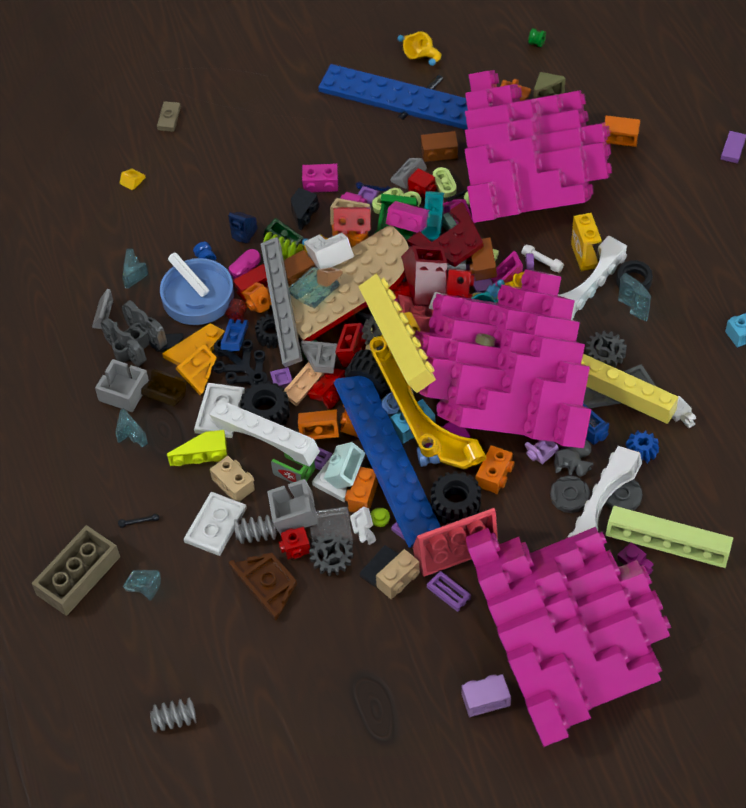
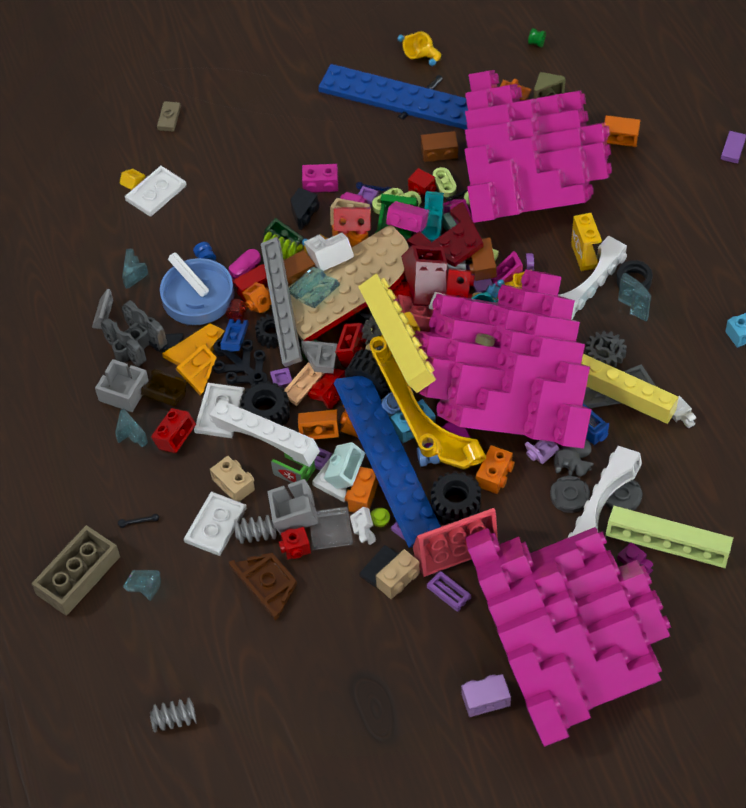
(155, 191): none -> white tile
(173, 430): none -> red brick
(203, 448): neon yellow slope -> none
(242, 226): dark blue slope -> none
(327, 546): dark grey gear -> none
(328, 276): medium nougat slope -> none
(401, 176): light grey slope -> none
(556, 265): white bar -> none
(645, 444): blue gear -> none

